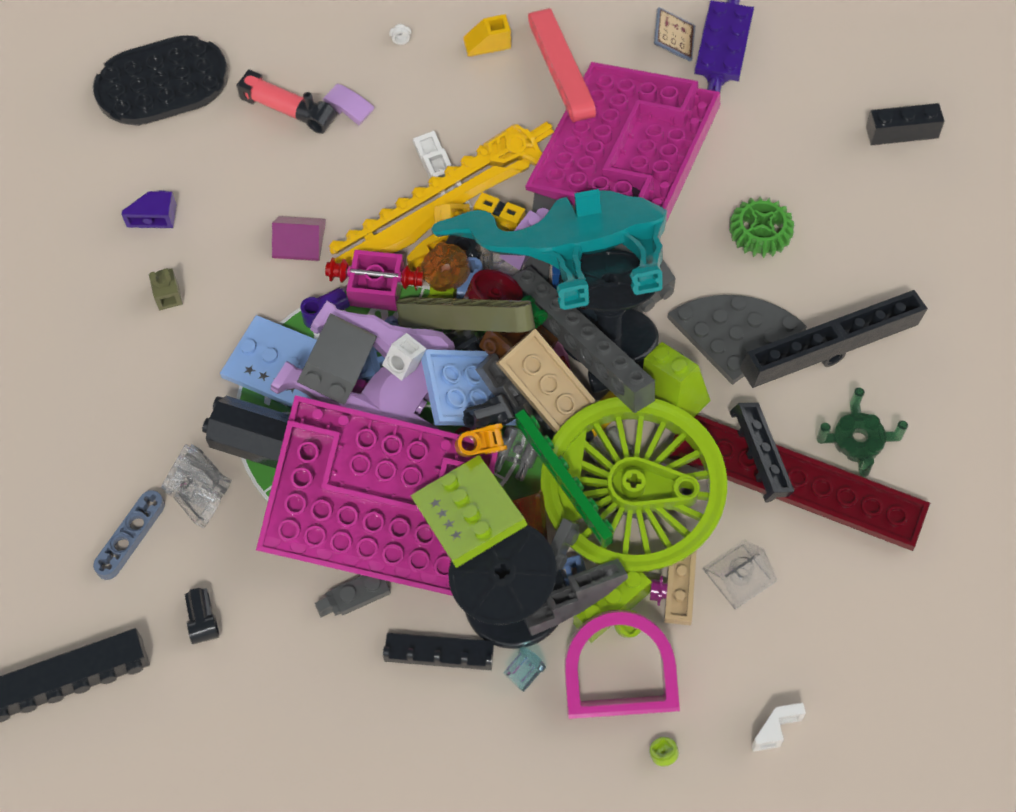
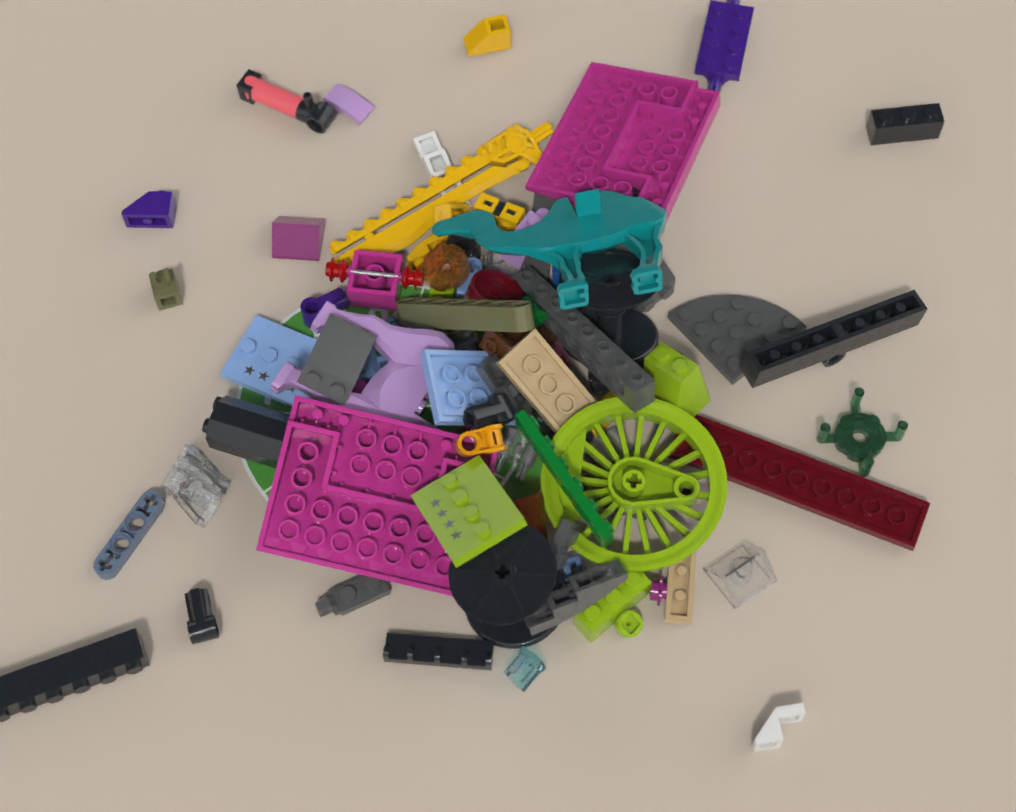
(160, 80): black plate -> none
(400, 34): white plate -> none
(404, 356): white brick -> none
(561, 65): coral beam -> none
(622, 706): dark pink window -> none
(664, 751): lime tile -> none
(674, 34): piece -> none
(761, 235): bright green gear -> none
(762, 451): black hinge -> none

